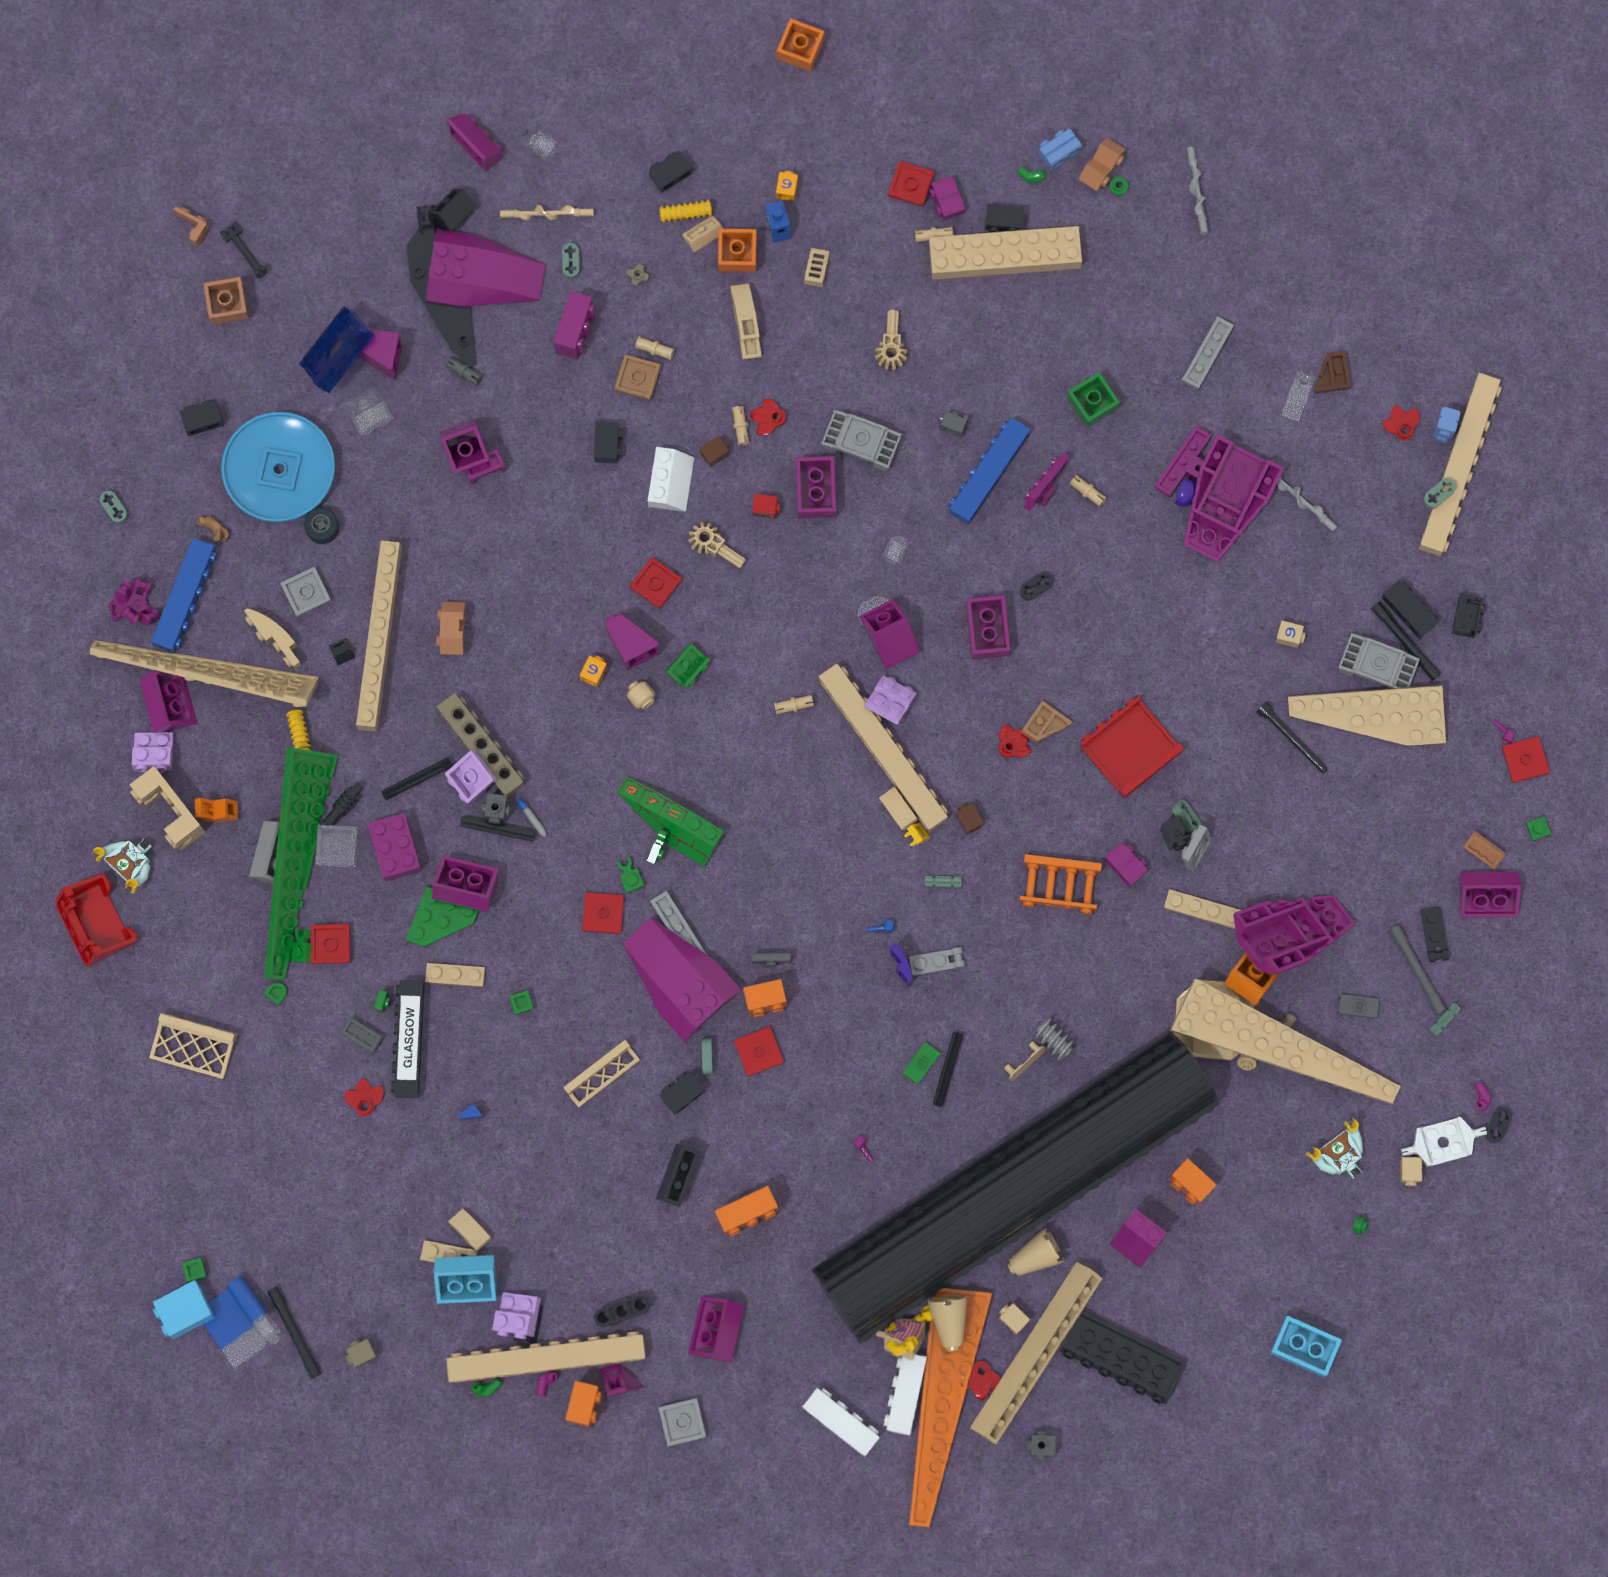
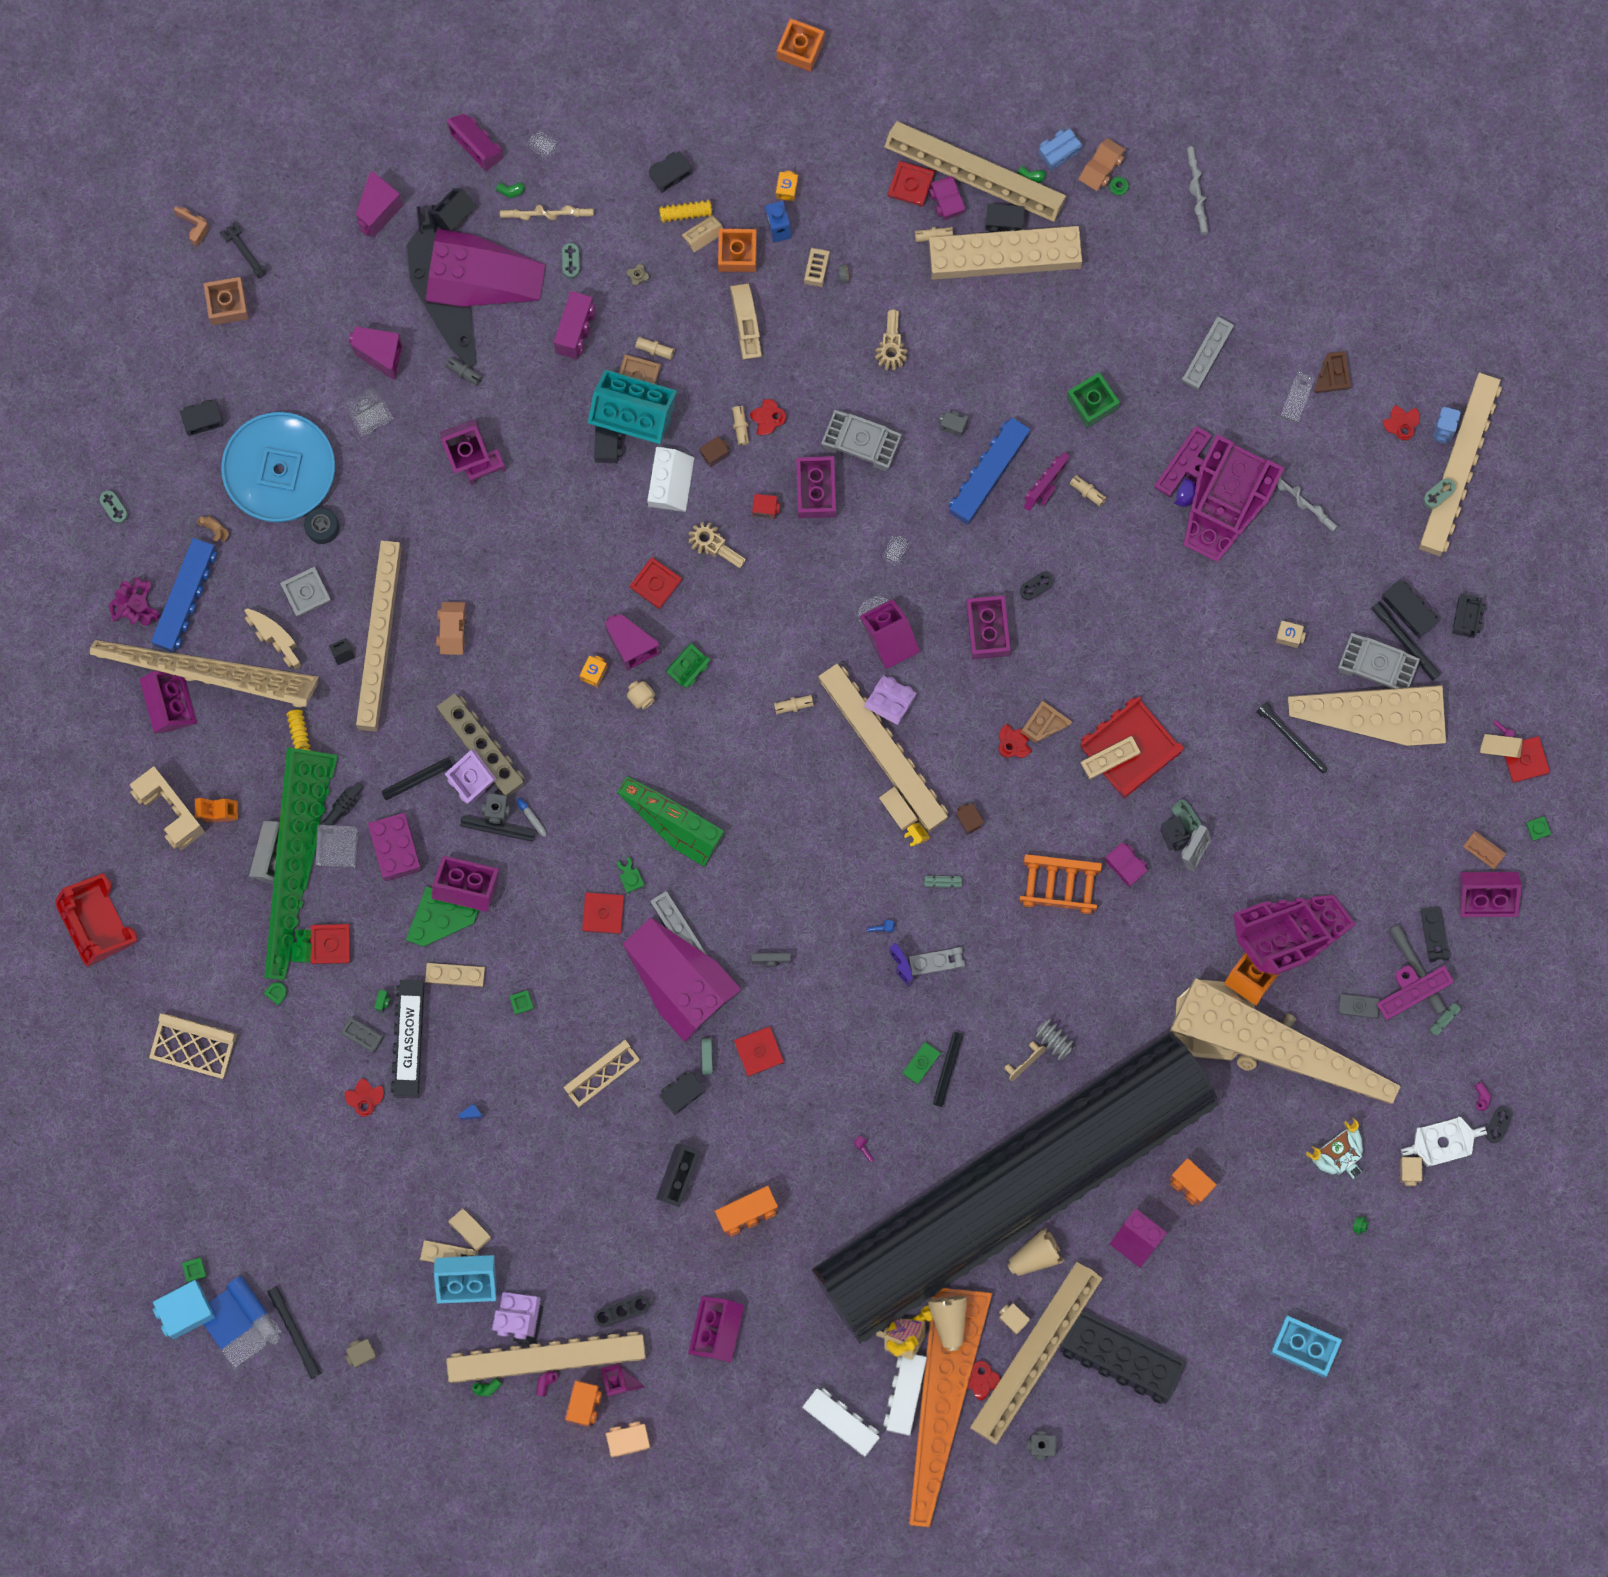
(127, 861): torso -> none
(153, 750): lavender plate -> none
(333, 368): clear blue fence -> none
(377, 205): none -> magenta slope
(511, 191): none -> green arm
(627, 1440): none -> light nougat piece
(632, 406): none -> teal brick
(657, 850): plate -> none
(682, 1422): light grey plate -> none
(765, 998): orange brick -> none
(843, 273): none -> dark grey tile
(975, 171): none -> tan brick
(1110, 758): none -> tan plate
(1200, 908): tan plate -> none
(1413, 990): none -> magenta plate
(1501, 745): none -> tan slope

